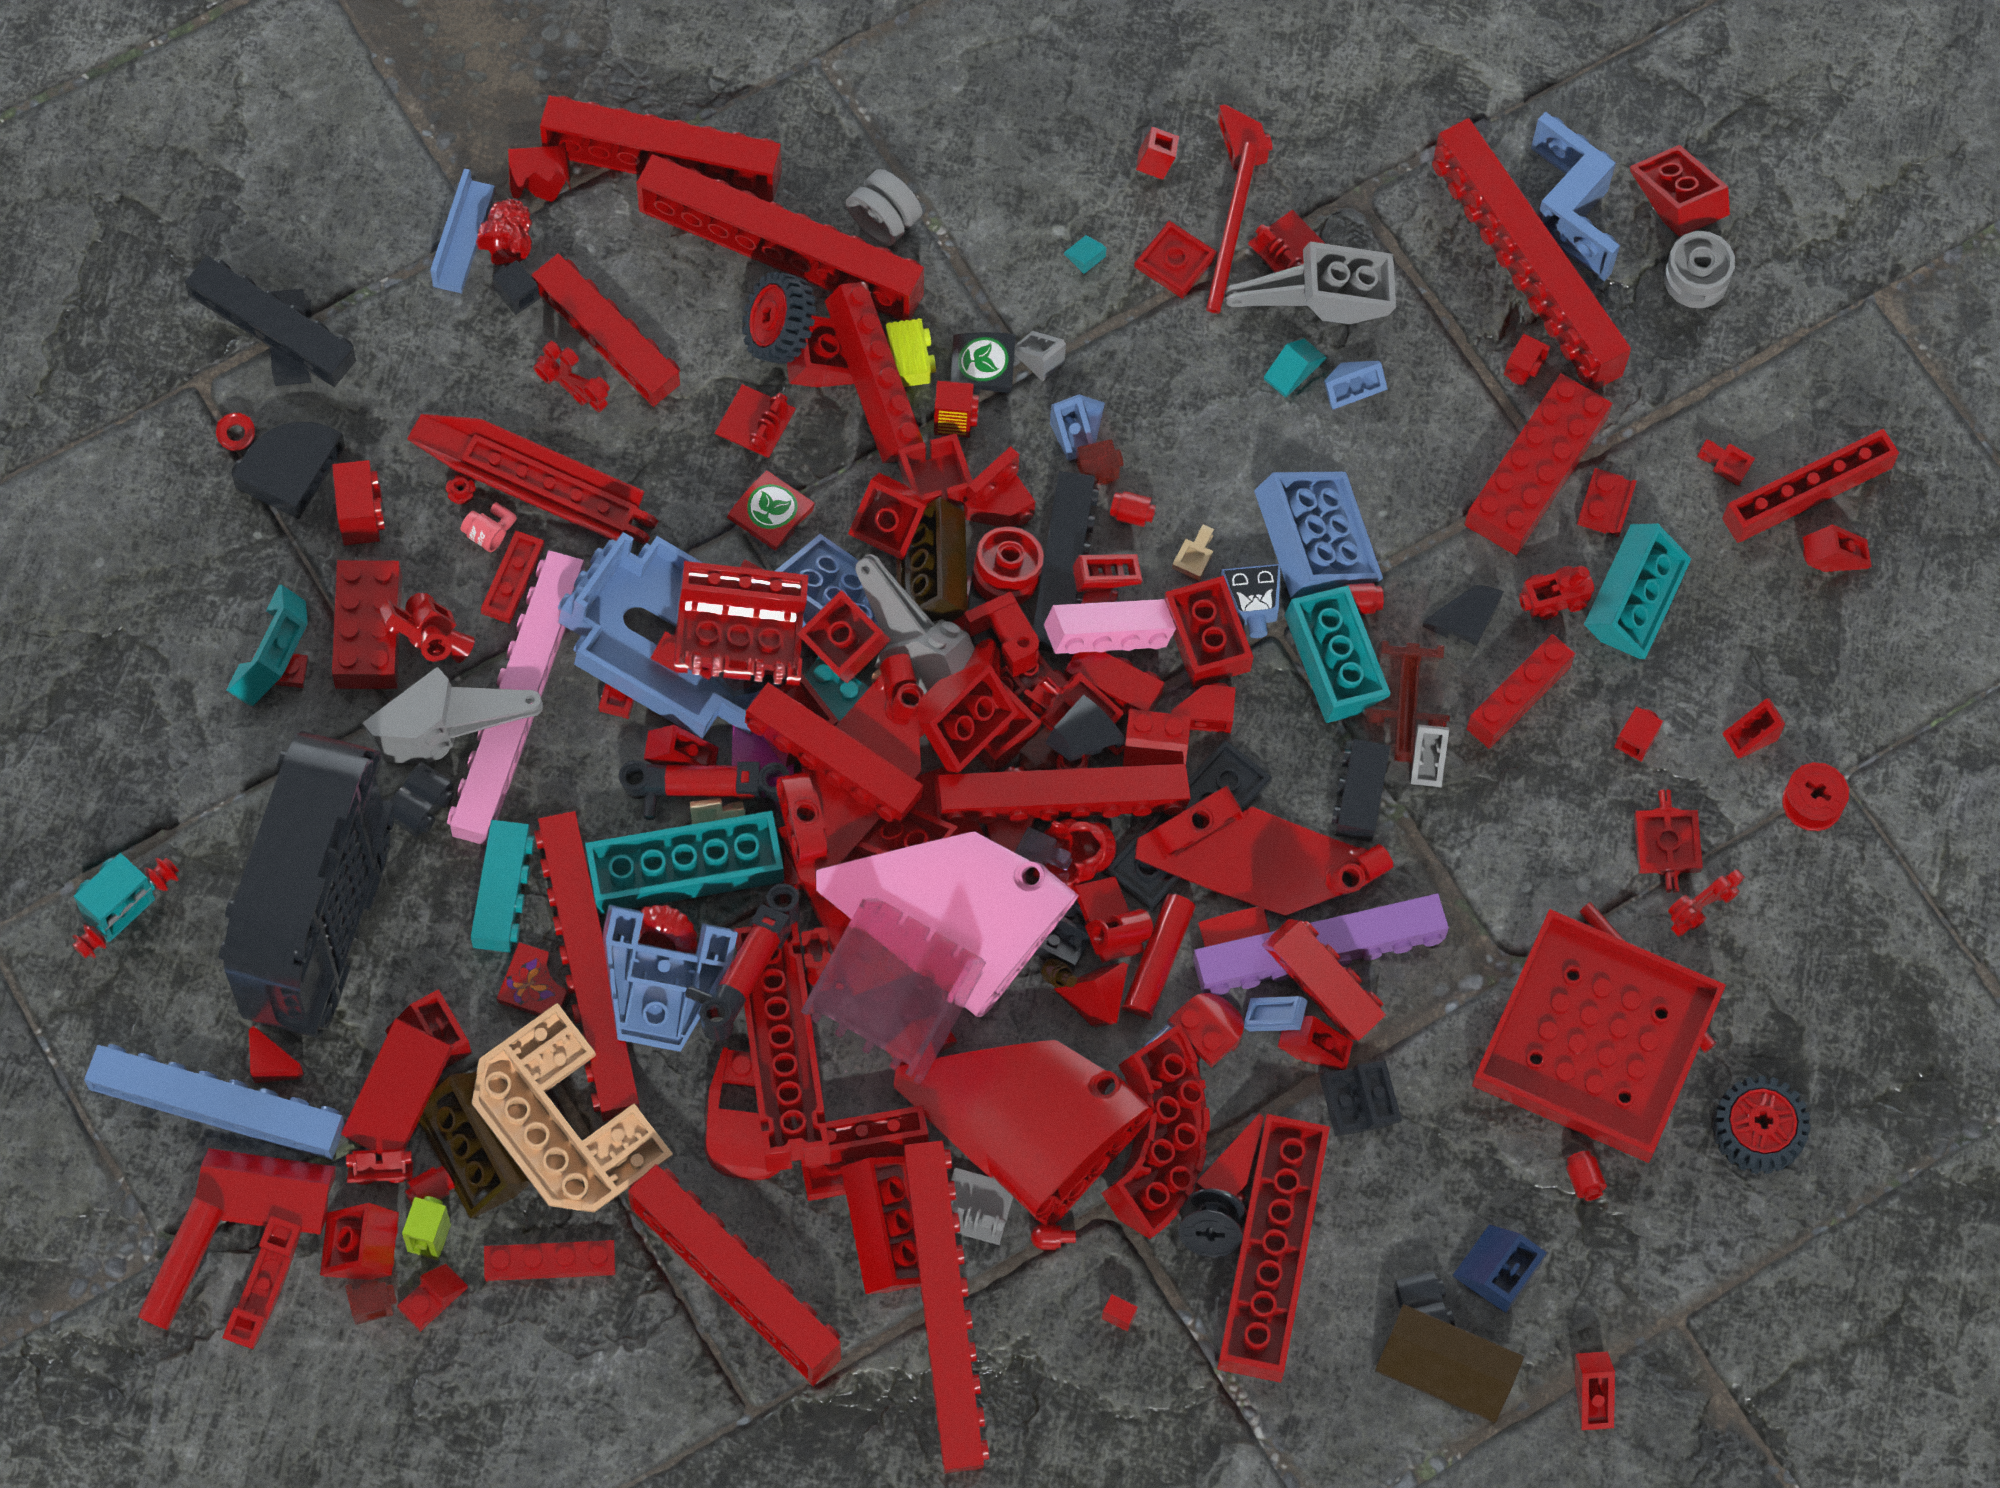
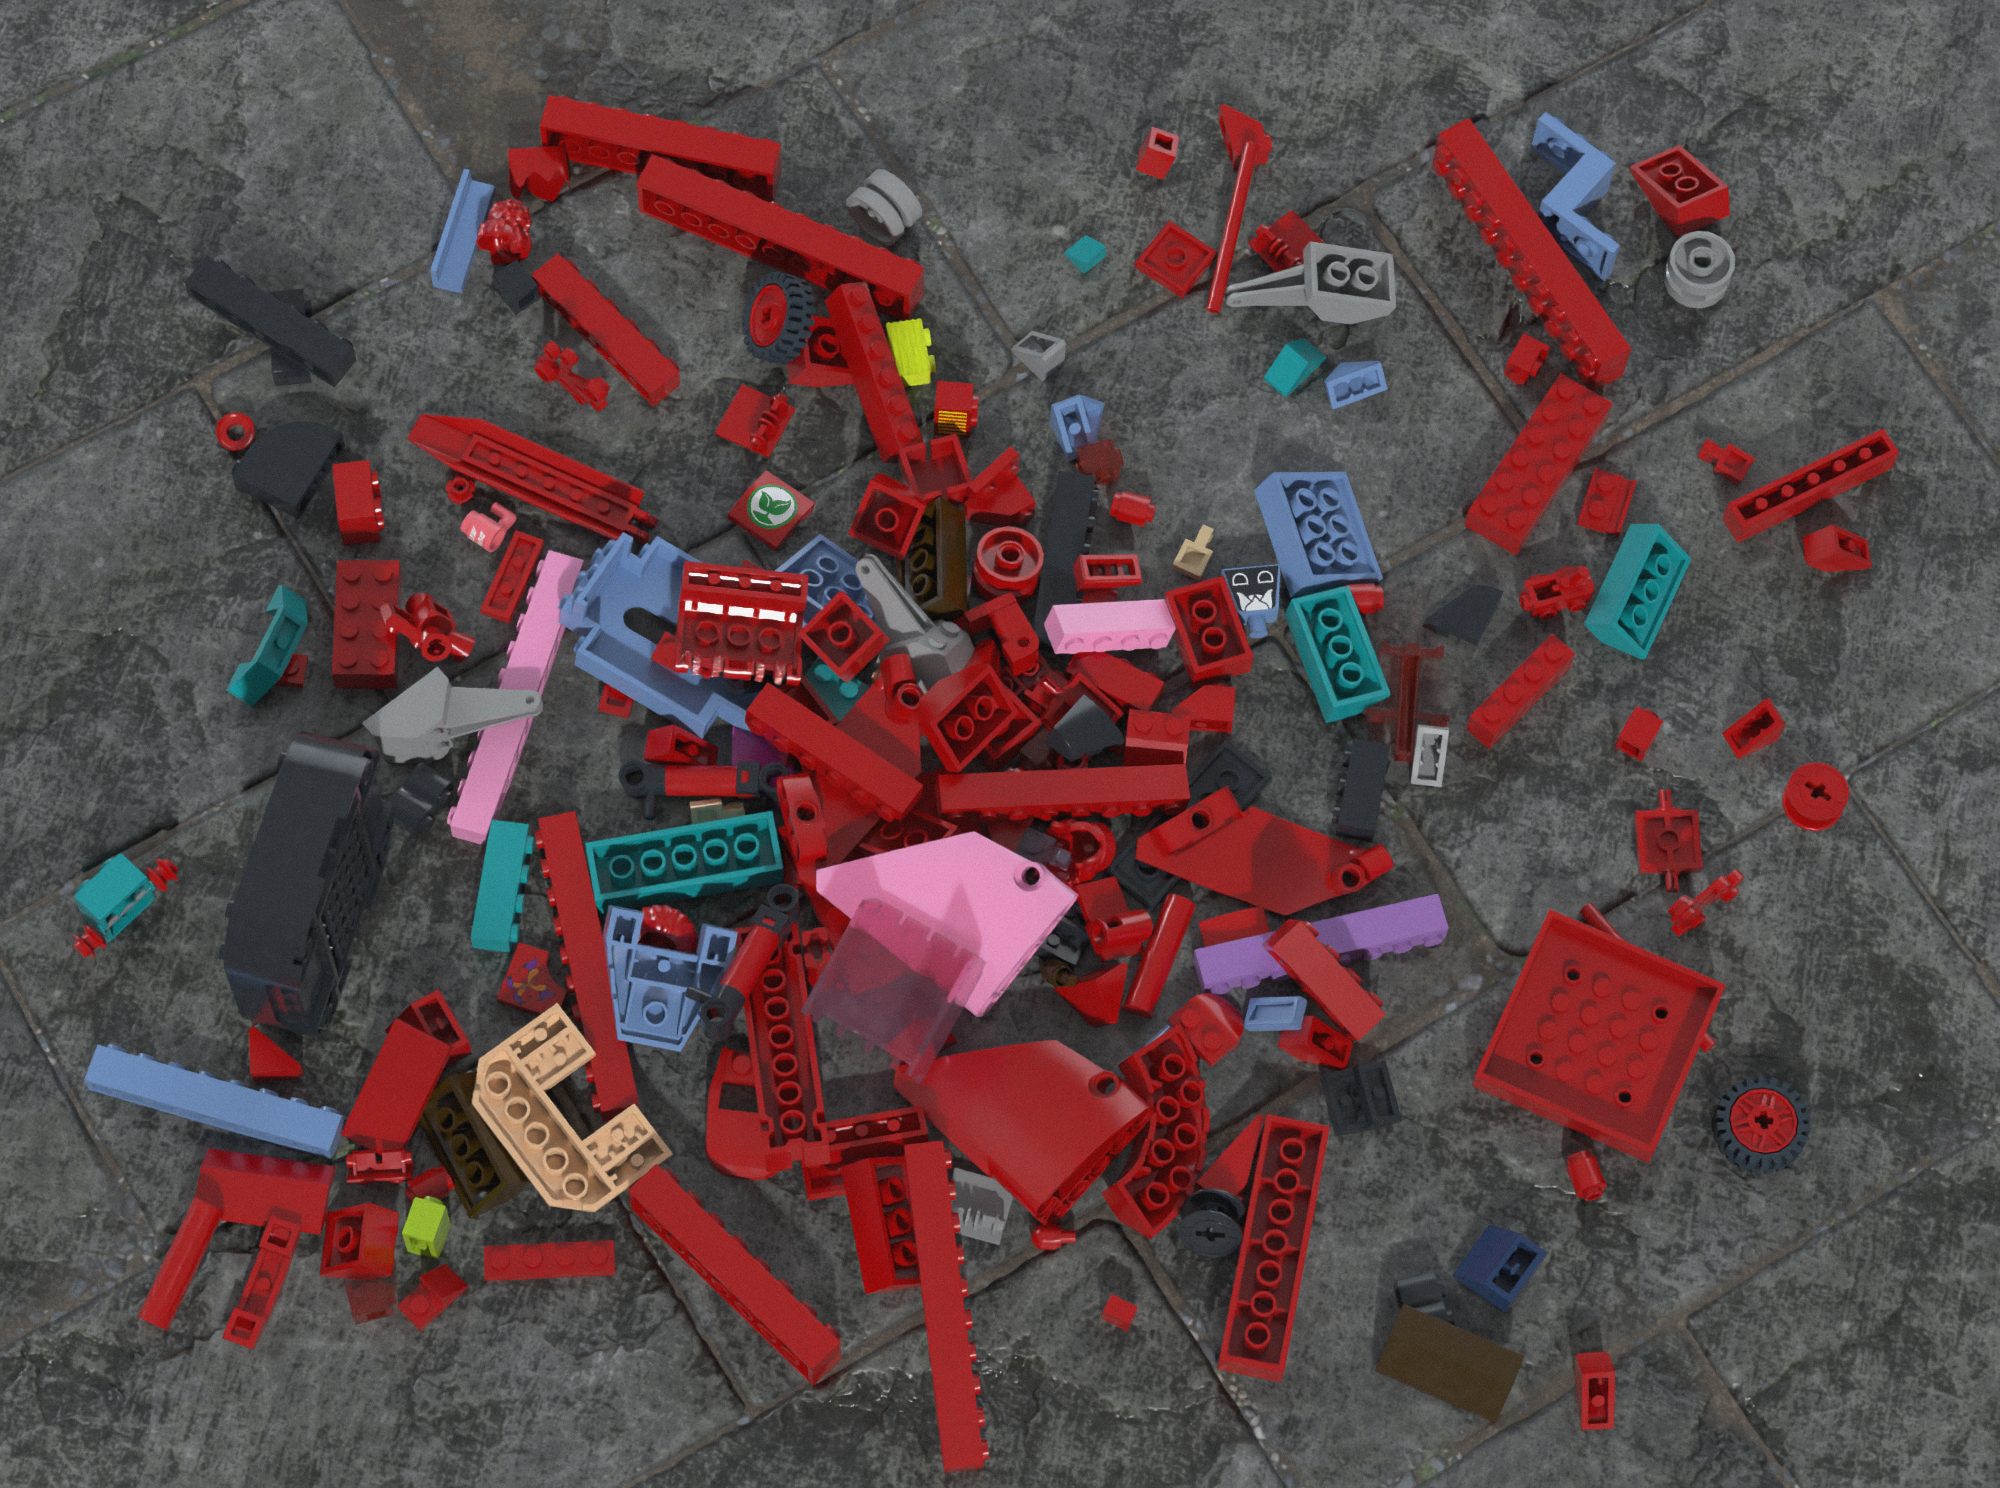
(983, 360): slope -> none

